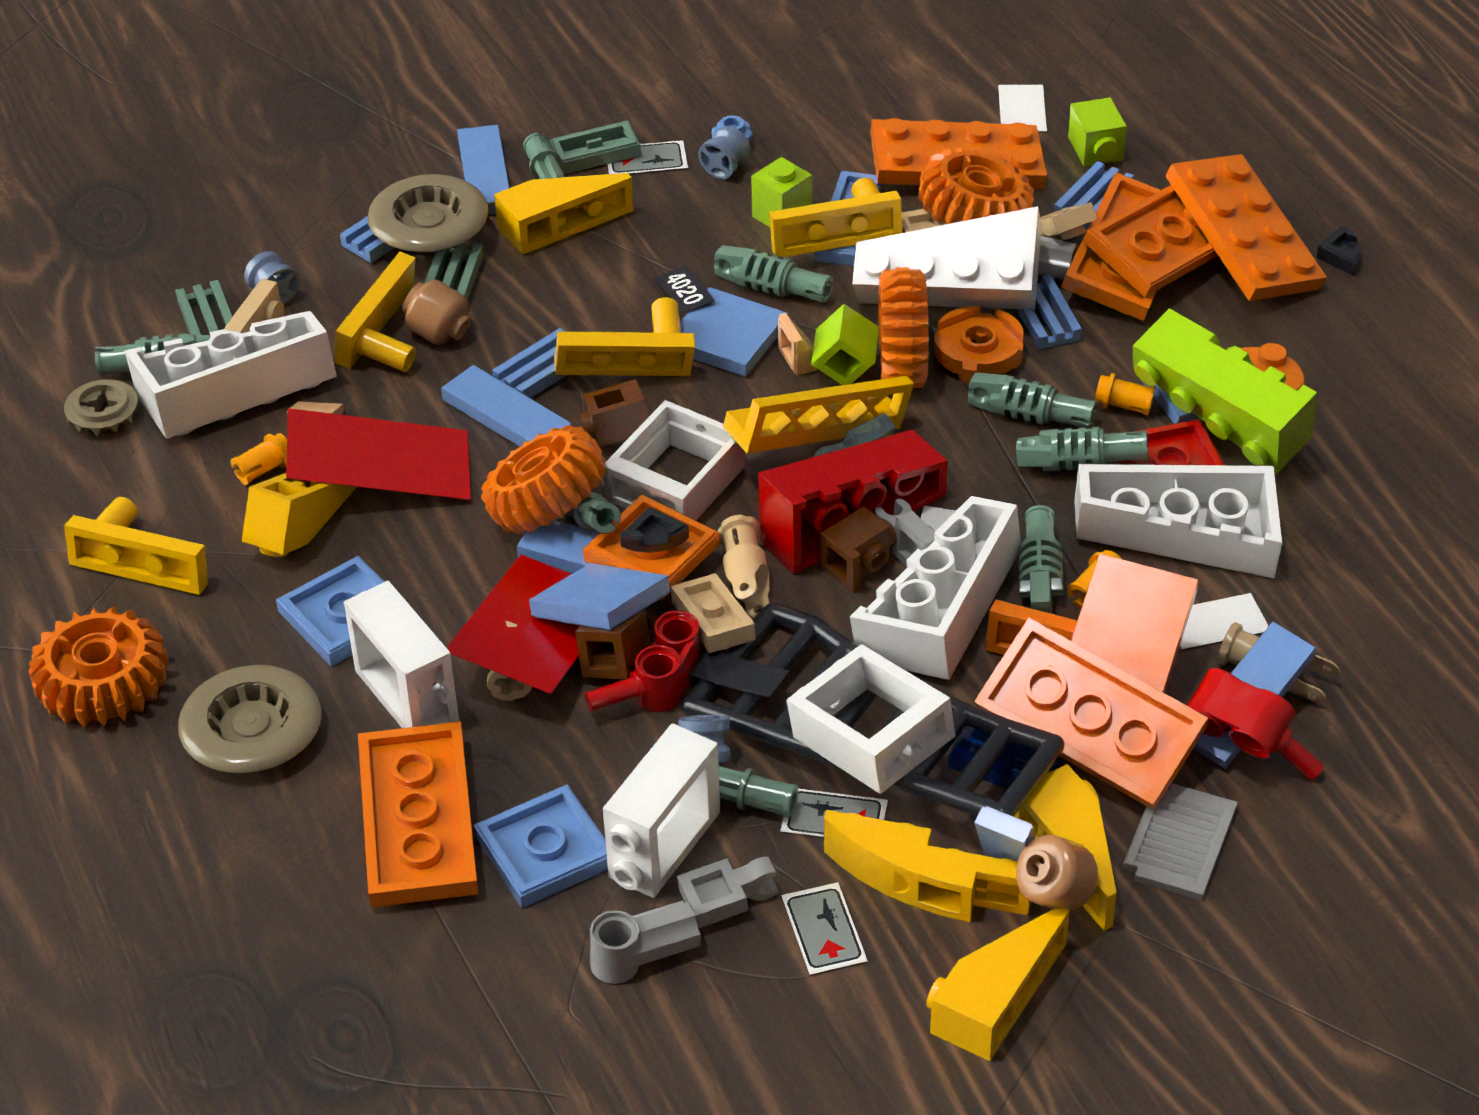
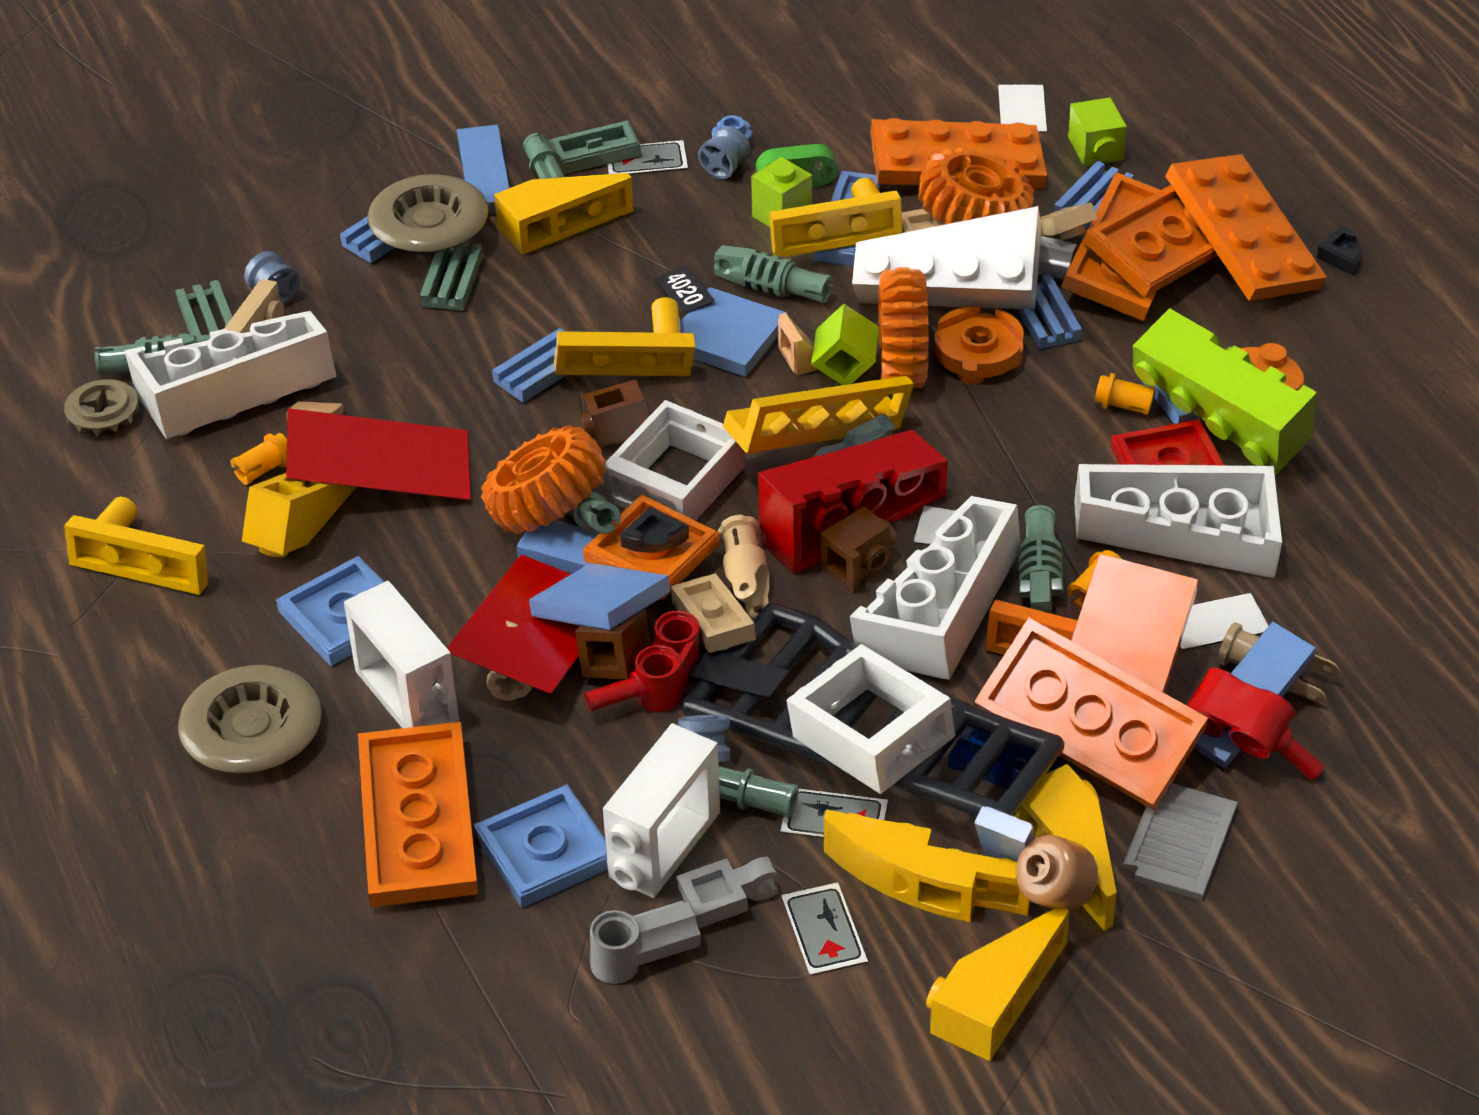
(98, 666): orange gear -> none
(361, 328): yellow piece -> none
(436, 312): medium nougat head -> none
(499, 406): medium blue tile -> none
(805, 158): none -> bright green beam
(909, 529): light grey plate -> none
(1031, 400): sand green hinge -> none
(1068, 448): sand green hinge -> none

